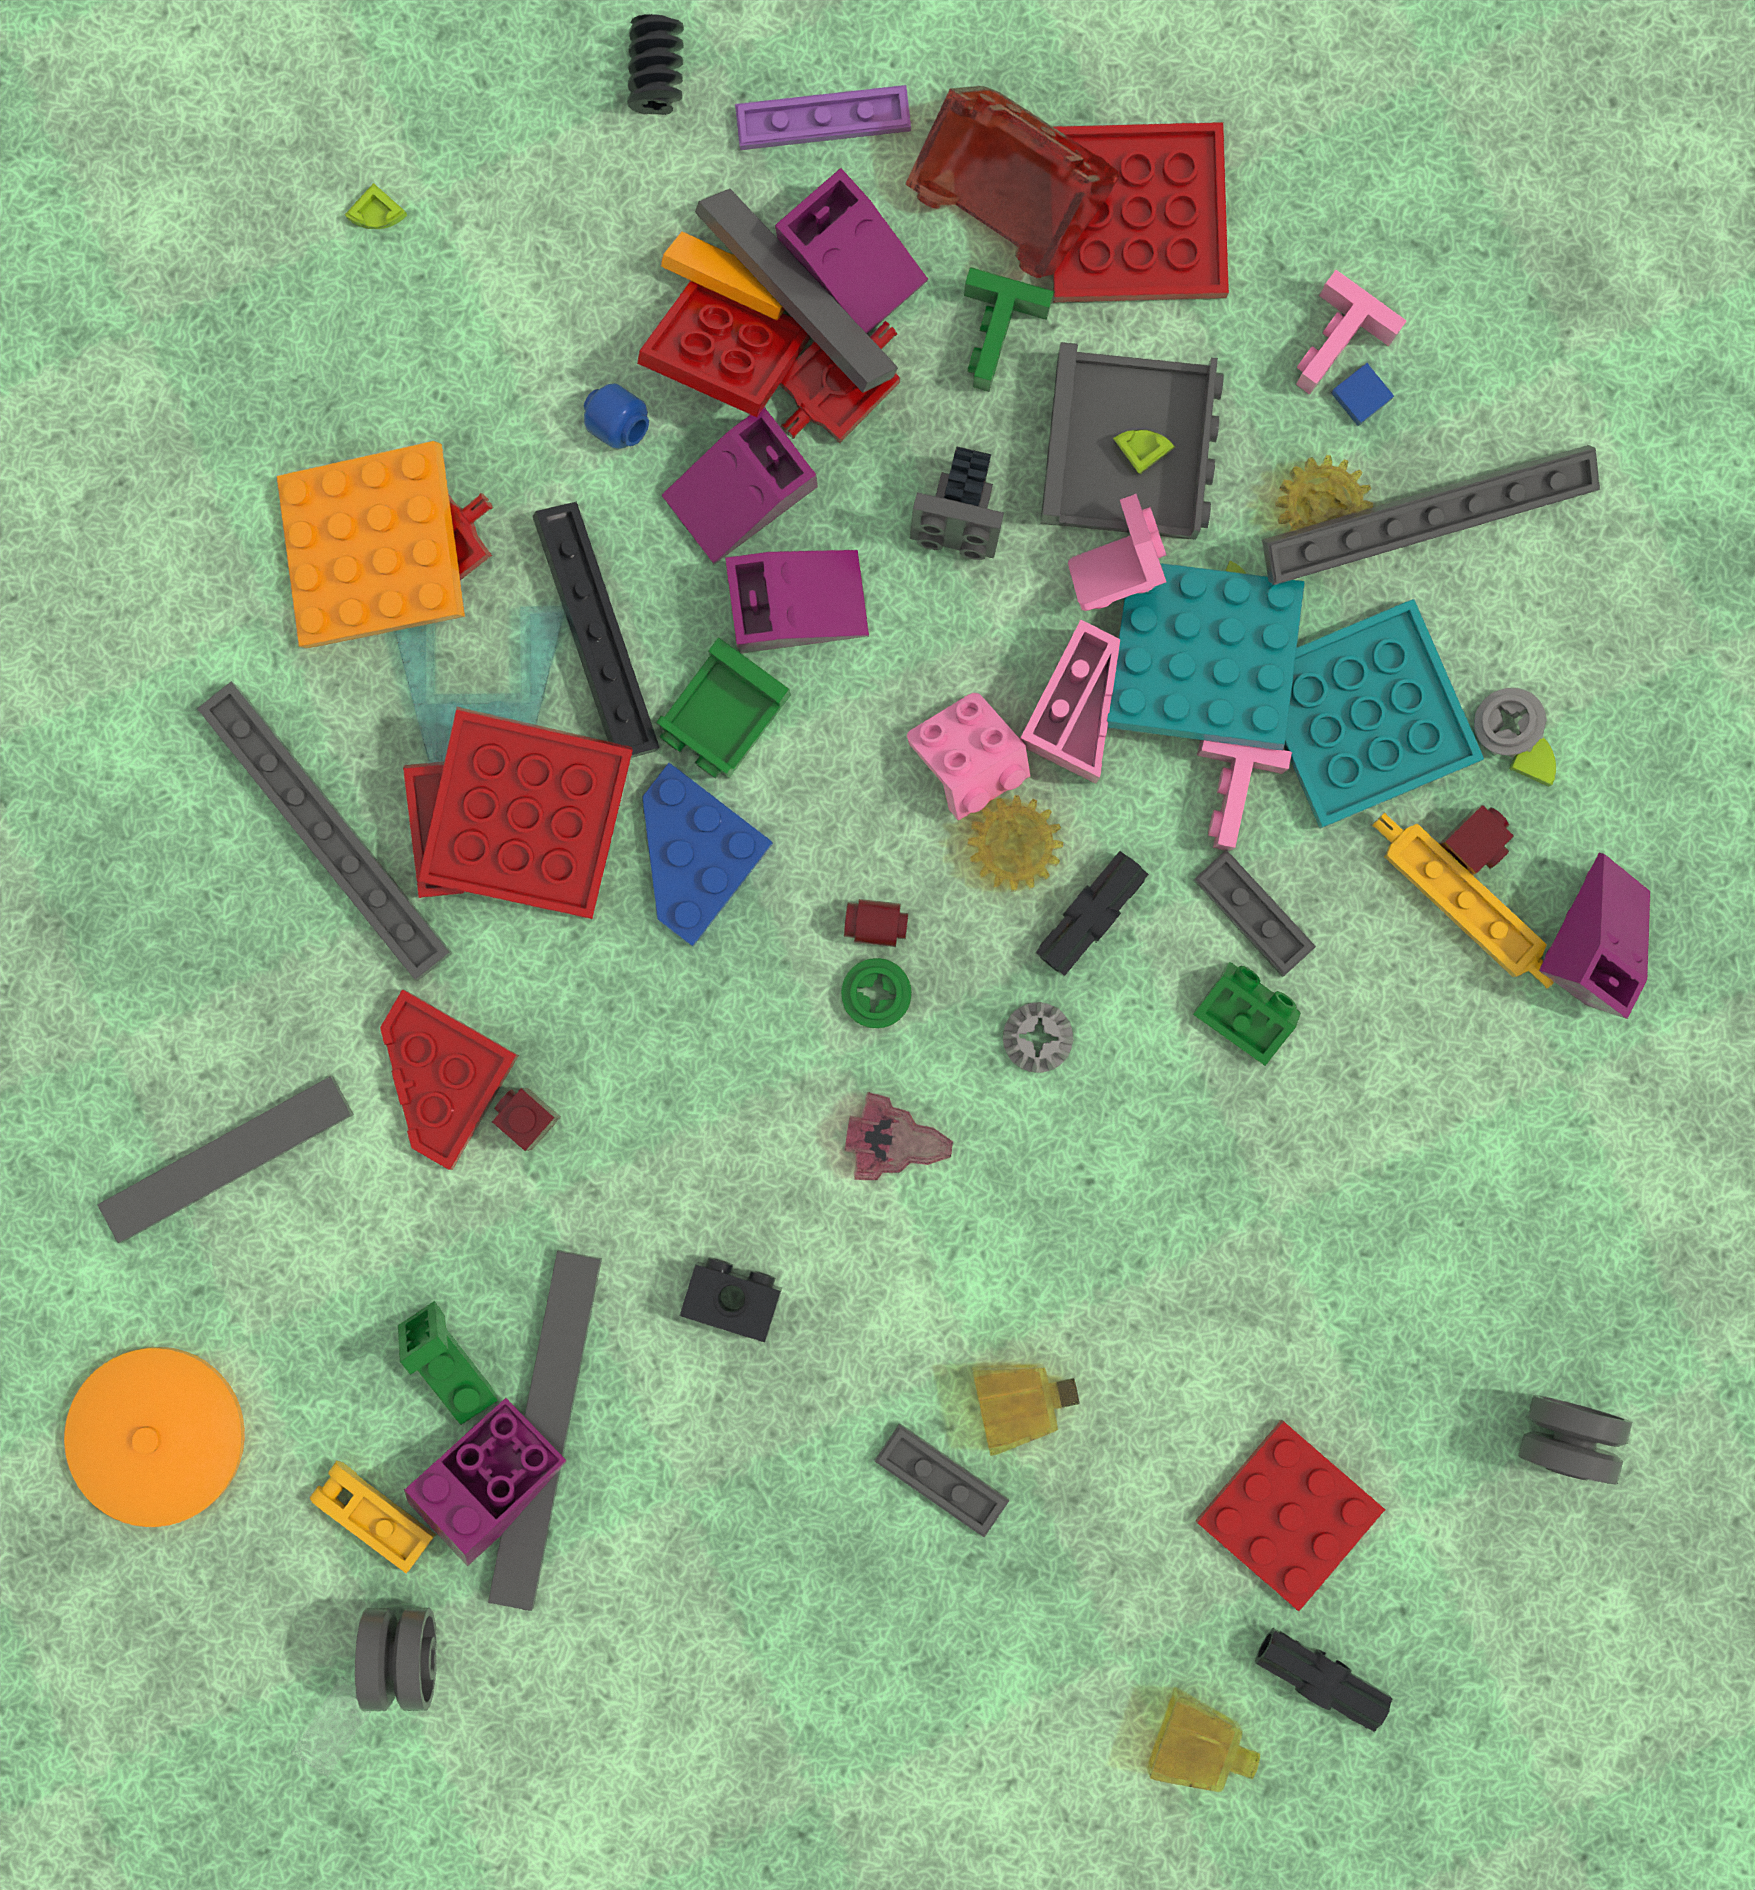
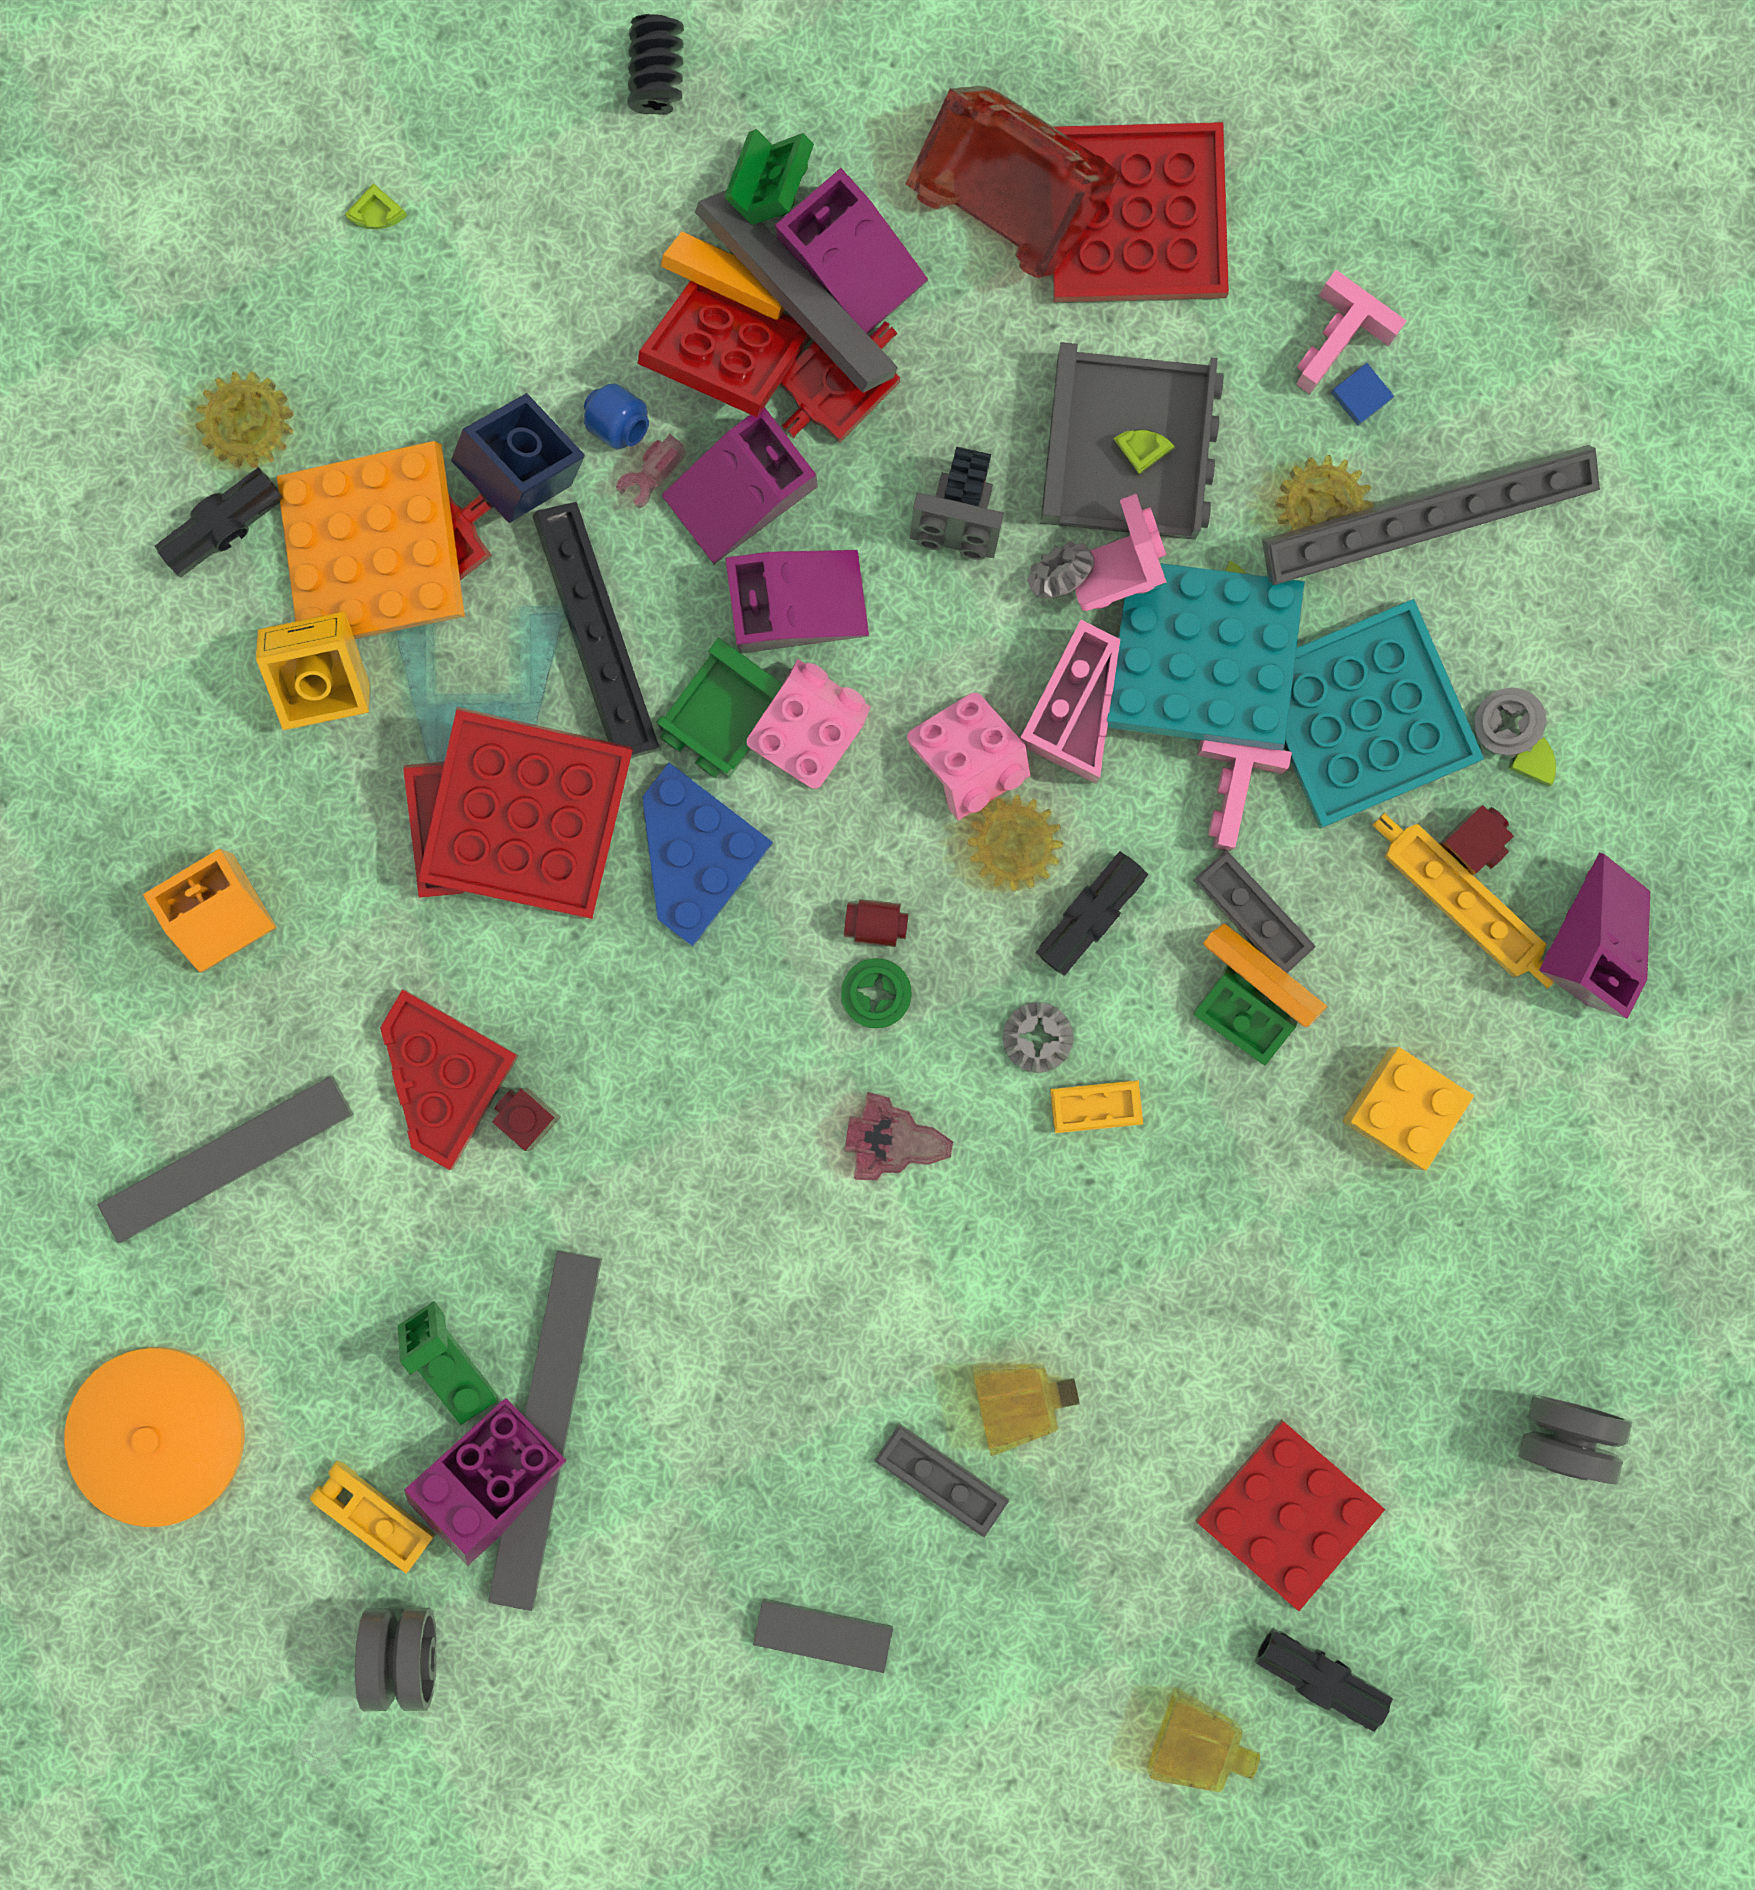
(210, 910): none -> light orange slope
(218, 522): none -> black piece
(244, 400): none -> clear yellow gear
(313, 670): none -> yellow brick
(324, 831): dark grey plate -> none
(517, 457): none -> dark blue brick
(659, 462): none -> clear pink plate
(705, 1304): black brick -> none
(768, 176): none -> green bracket
(809, 724): none -> bright pink bracket
(823, 117): medium lavender tile -> none
(823, 1635): none -> dark grey tile
(1007, 296): green bracket -> none
(1061, 570): none -> light grey gear
(1096, 1106): none -> yellow plate
(1265, 975): none -> light orange tile
(1408, 1108): none -> yellow brick

